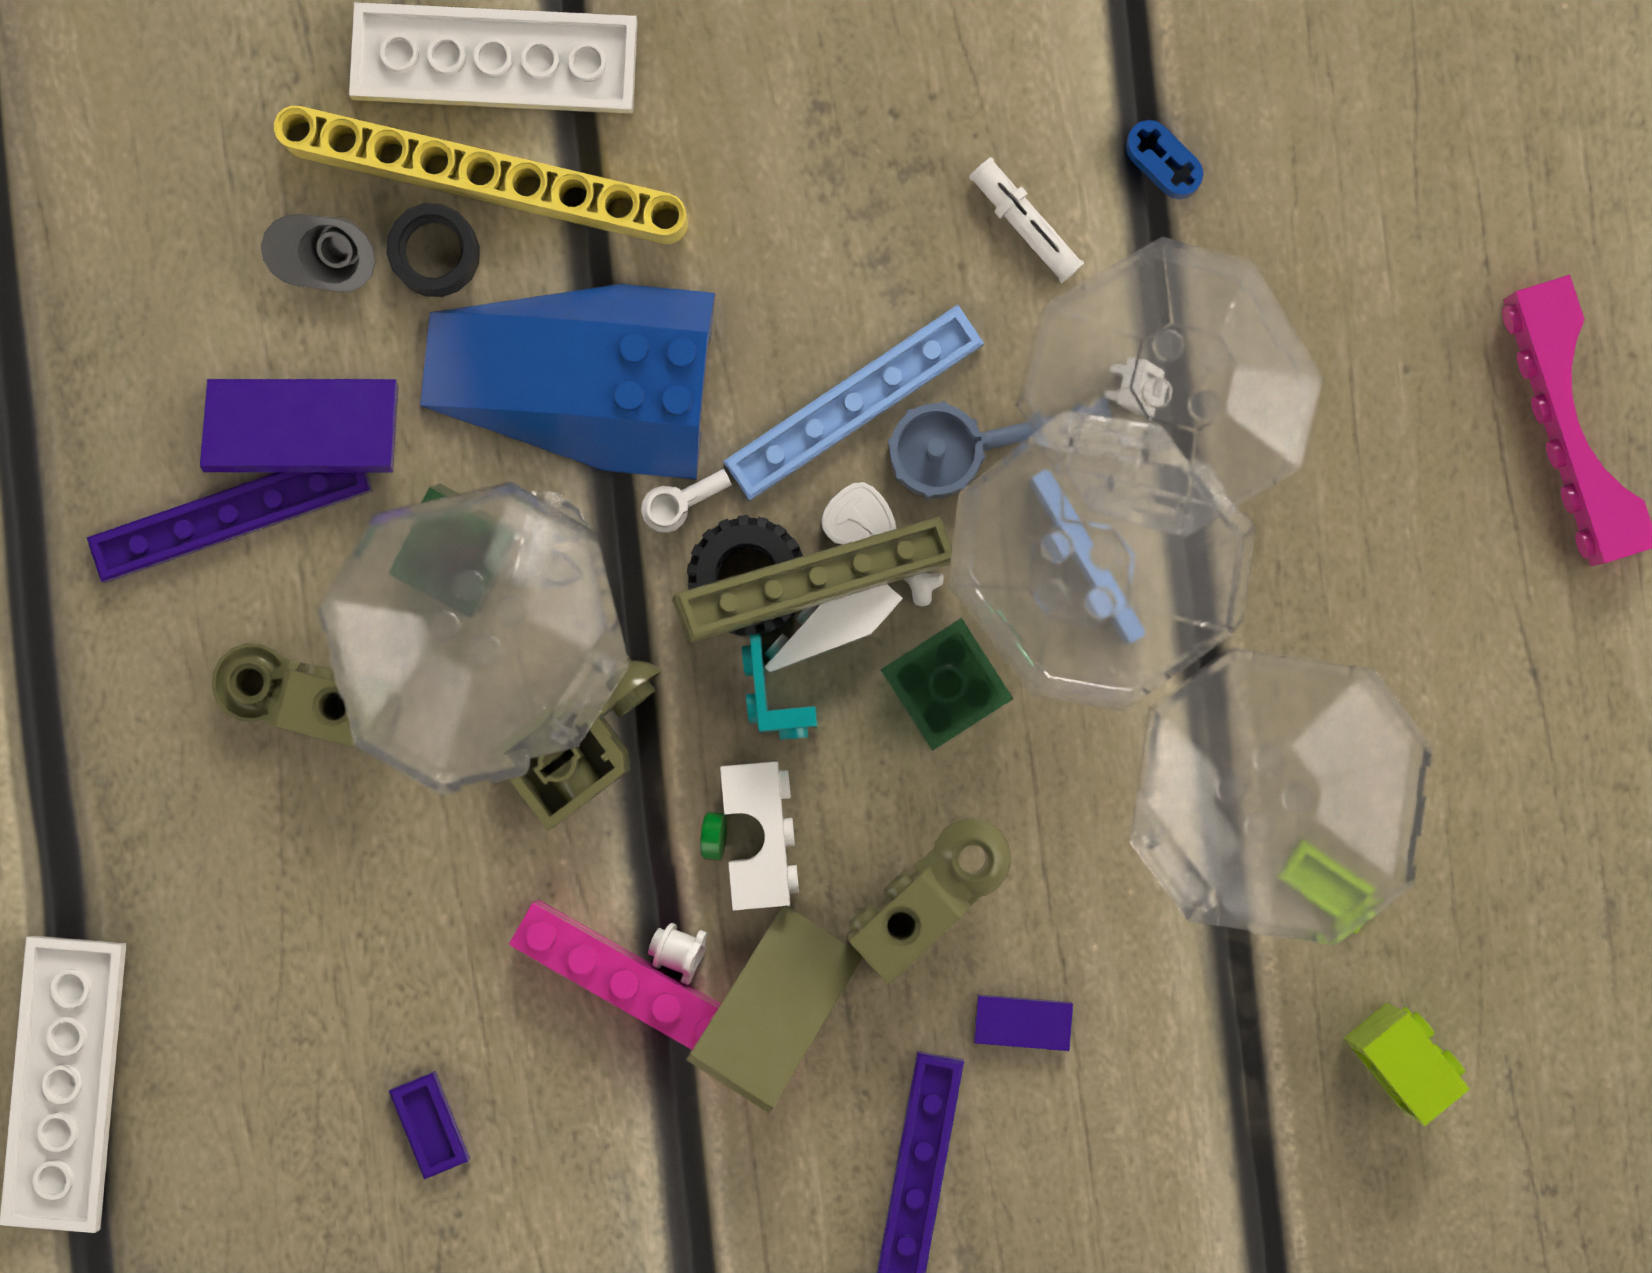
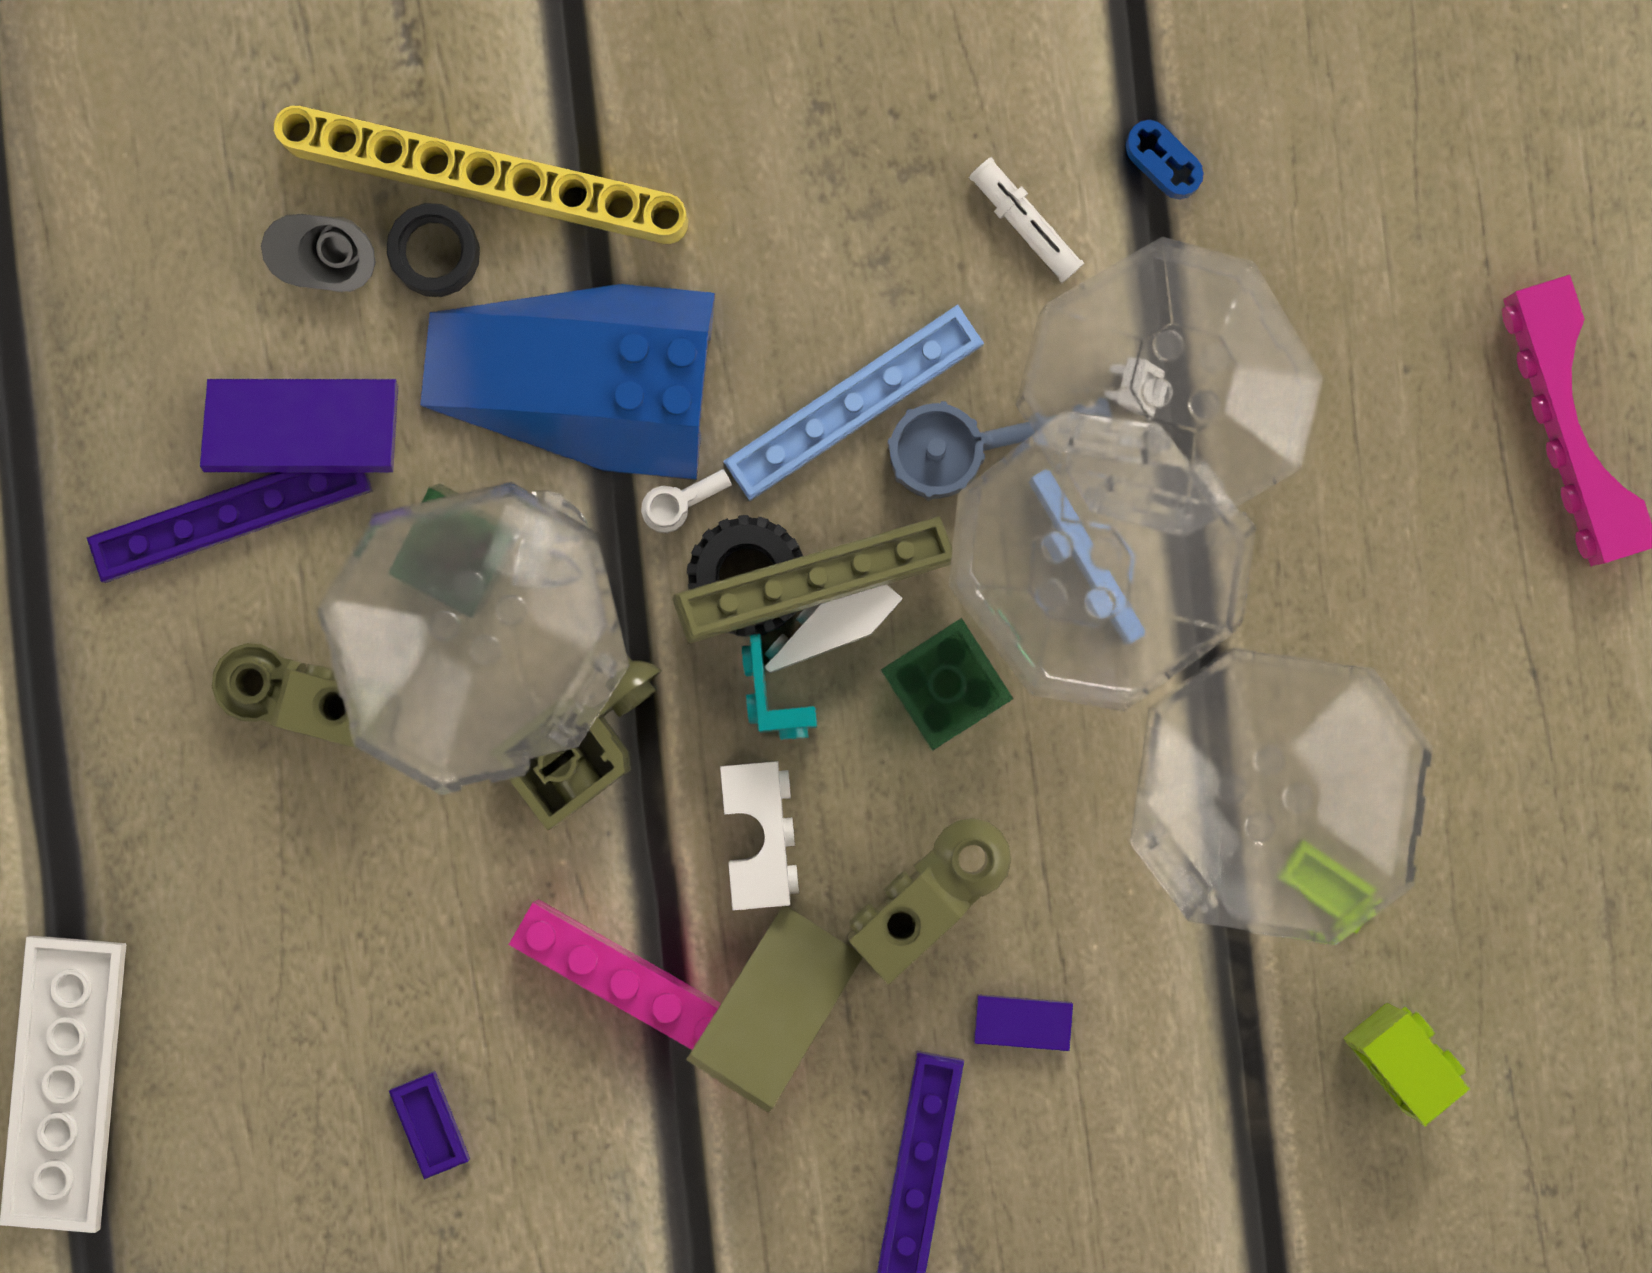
(493, 58): white plate -> none
(678, 951): white brick -> none
(713, 836): green tile -> none
(861, 513): white piece -> none

